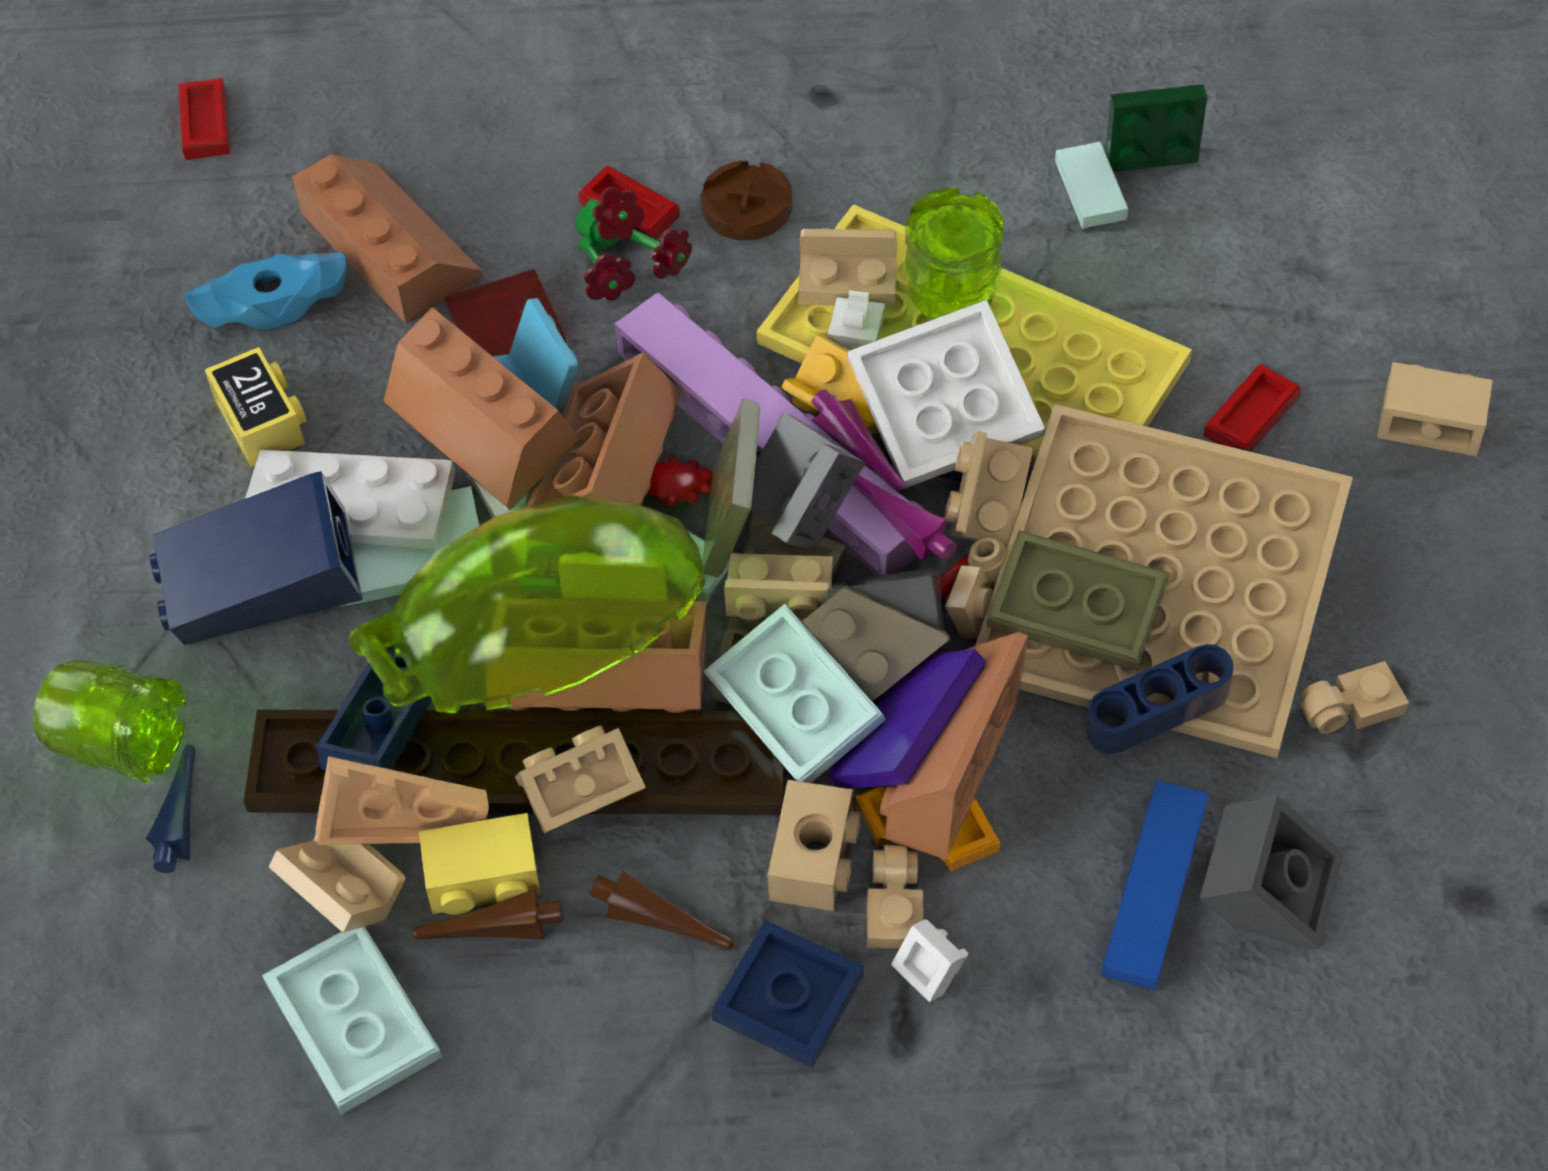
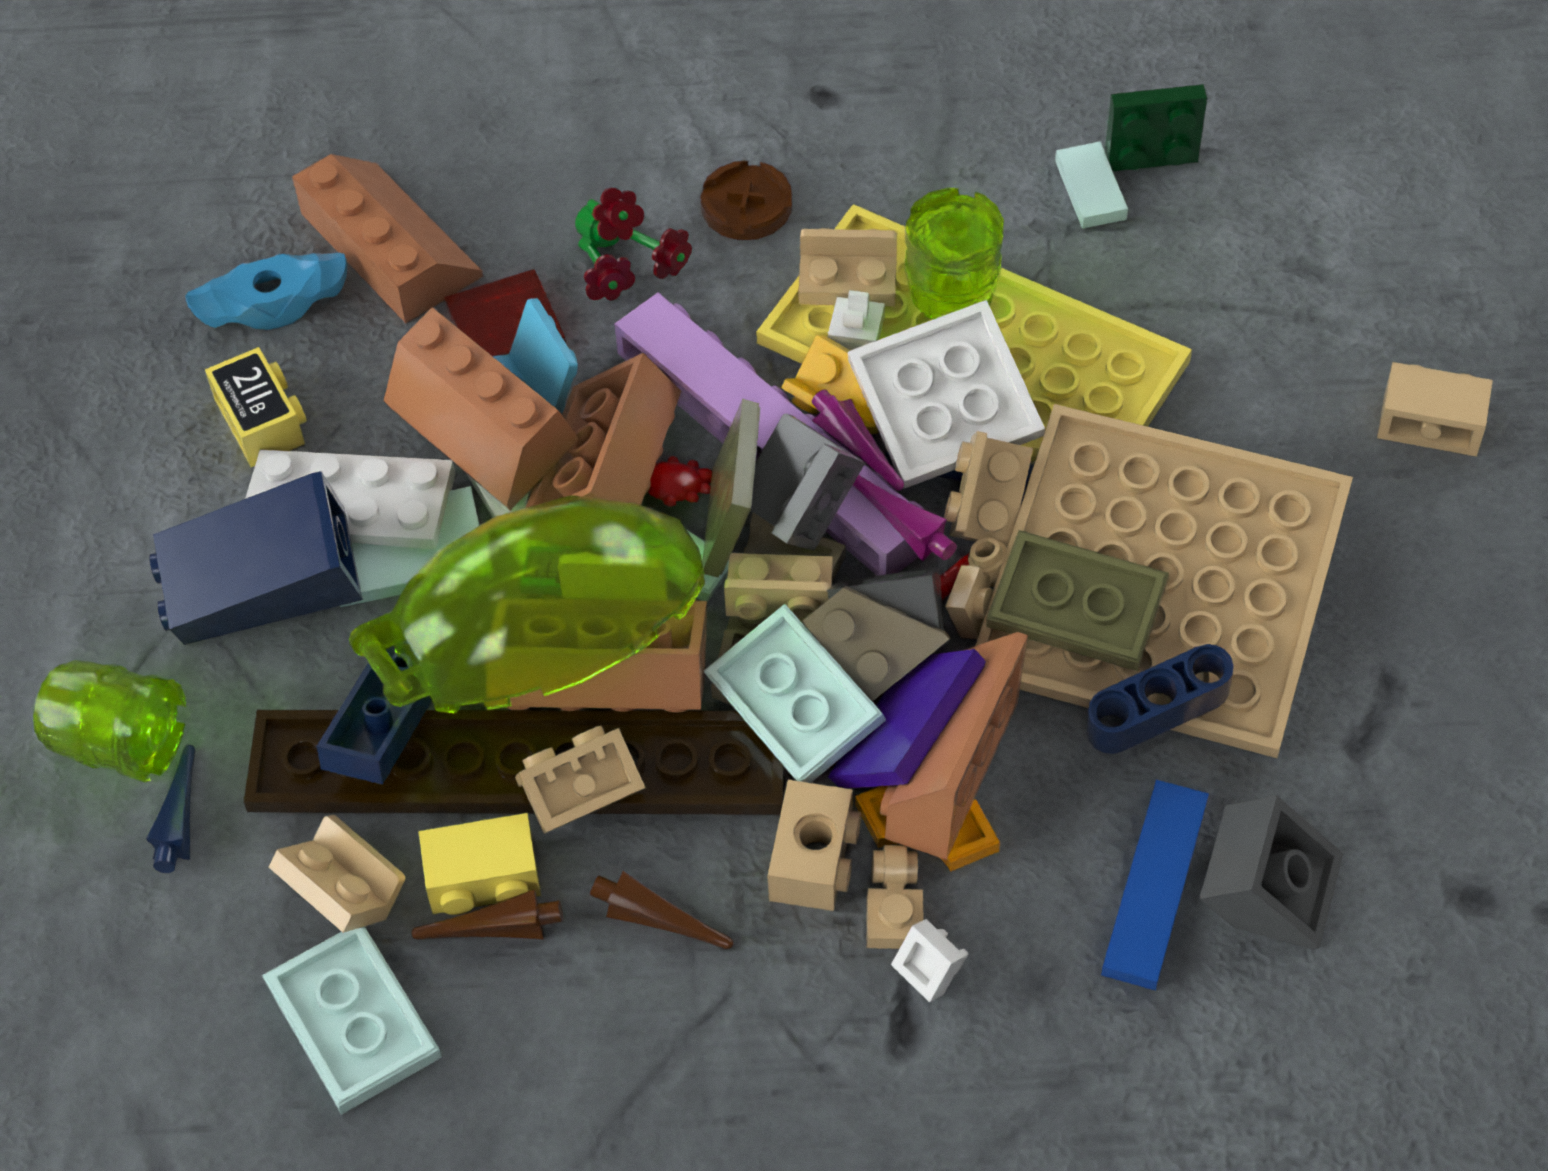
(204, 118): red tile -> none
(389, 806): light nougat wing -> none
(658, 210): red tile -> none
(788, 993): dark blue plate -> none
(1252, 410): red tile -> none
(1364, 694): tan plate -> none

